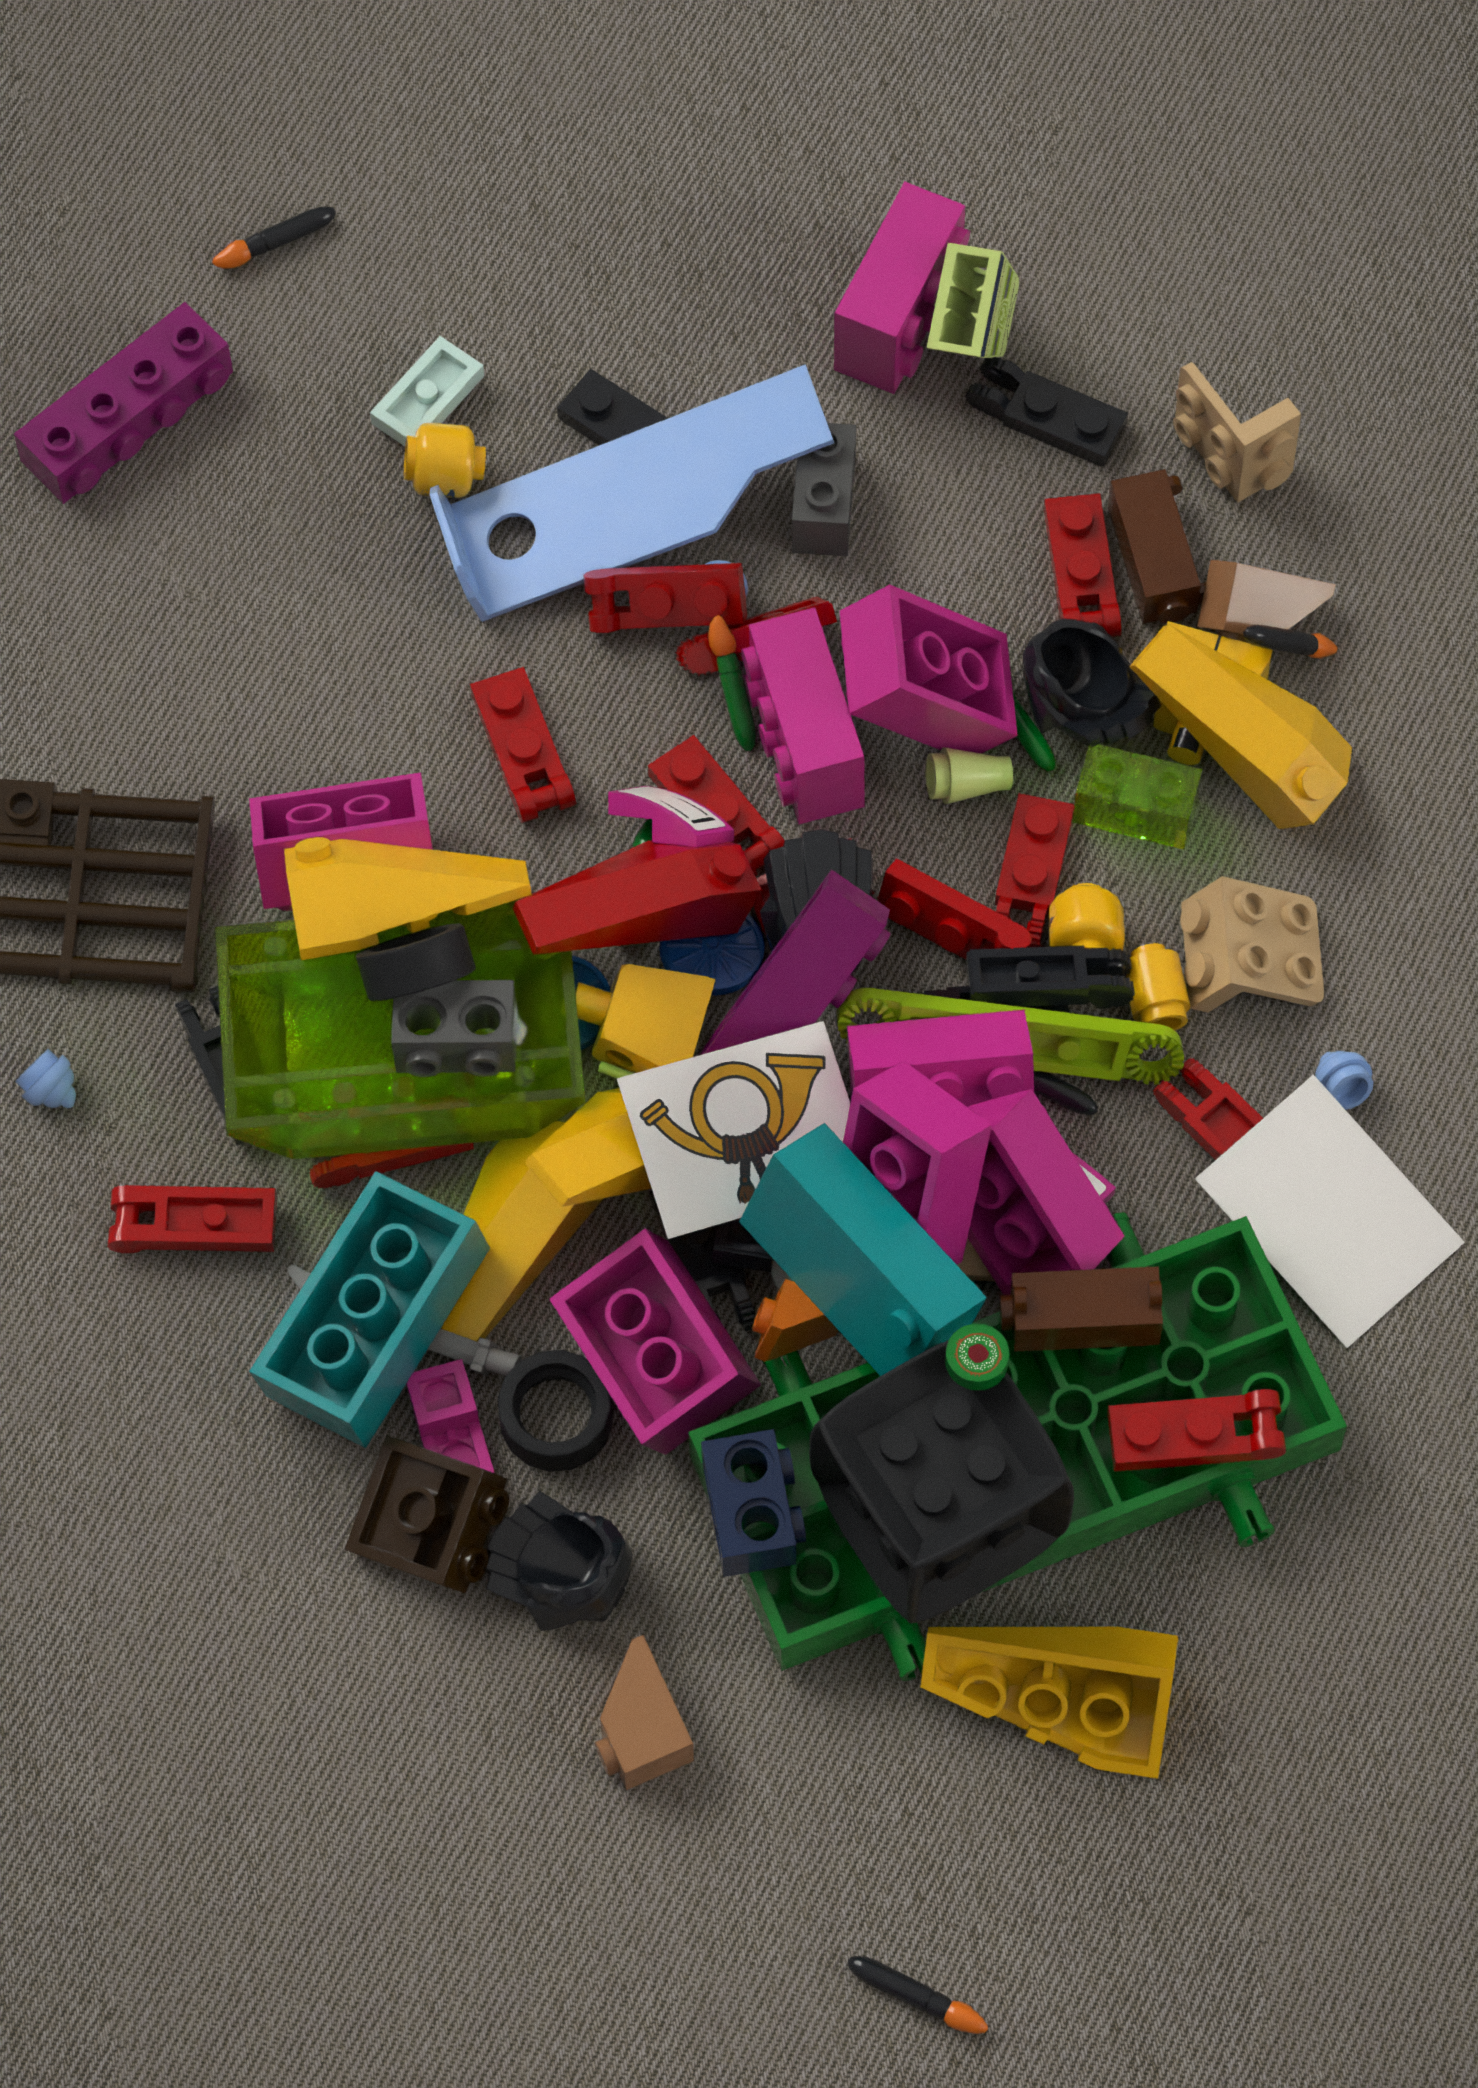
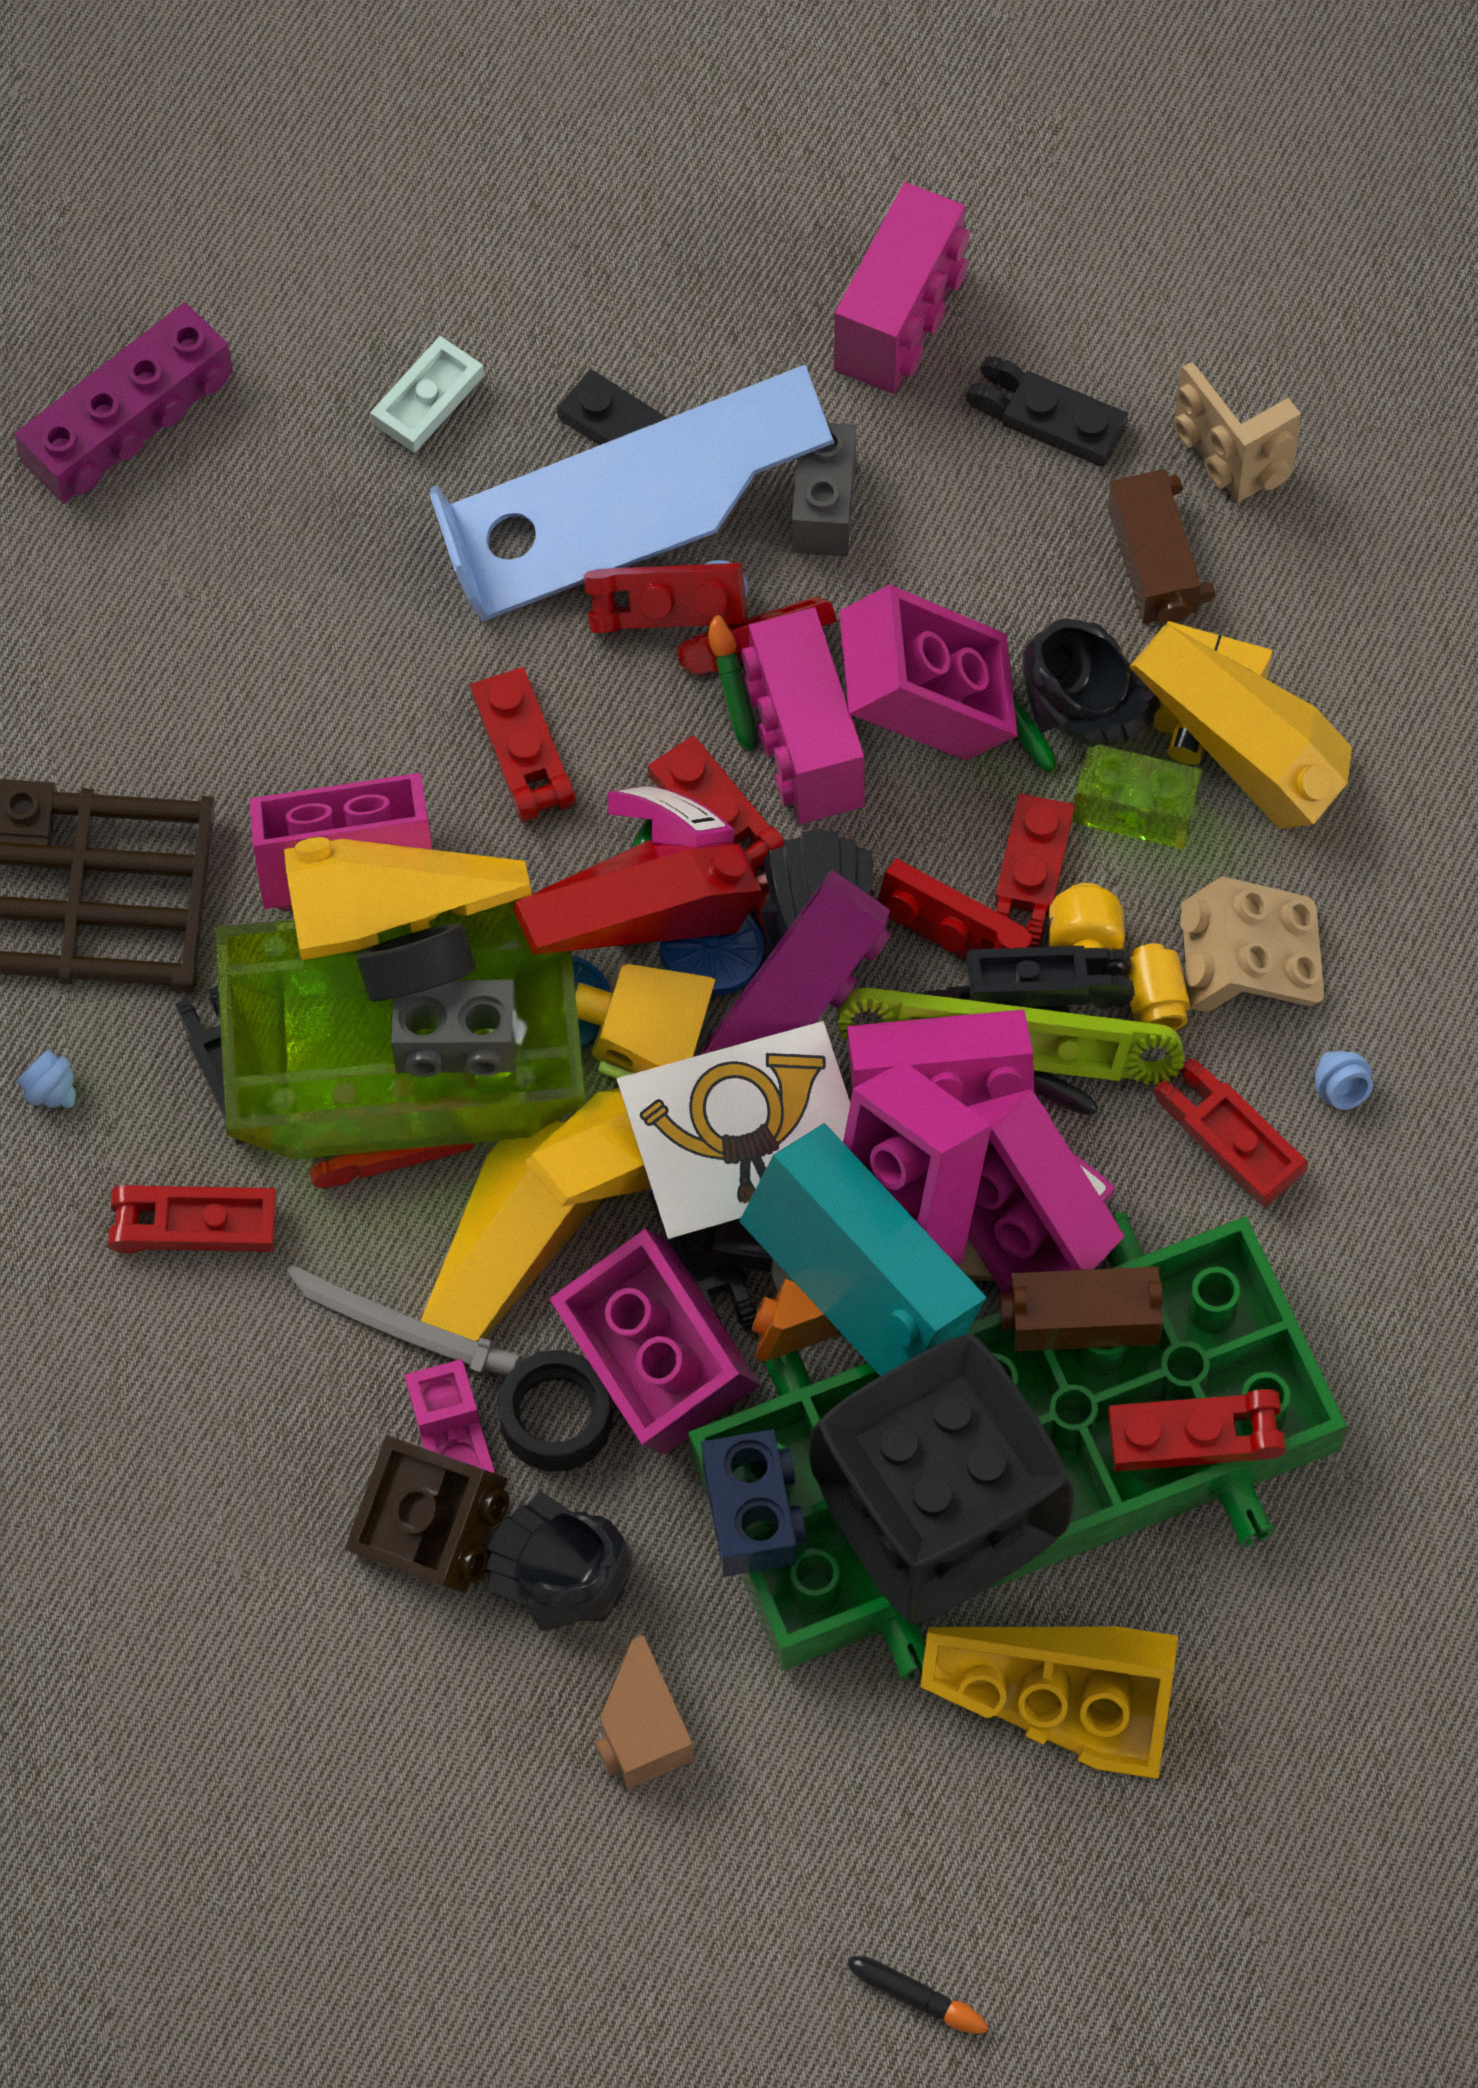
(241, 251): black piece -> none
(370, 1309): teal brick -> none
(445, 458): yellow head -> none
(965, 774): yellowish green cone -> none
(973, 303): yellowish green torso -> none
(977, 1356): green tile -> none
(1082, 560): red plate -> none
(1250, 595): medium nougat slope -> none
(1290, 641): black piece -> none
(1330, 1210): white sticker -> none

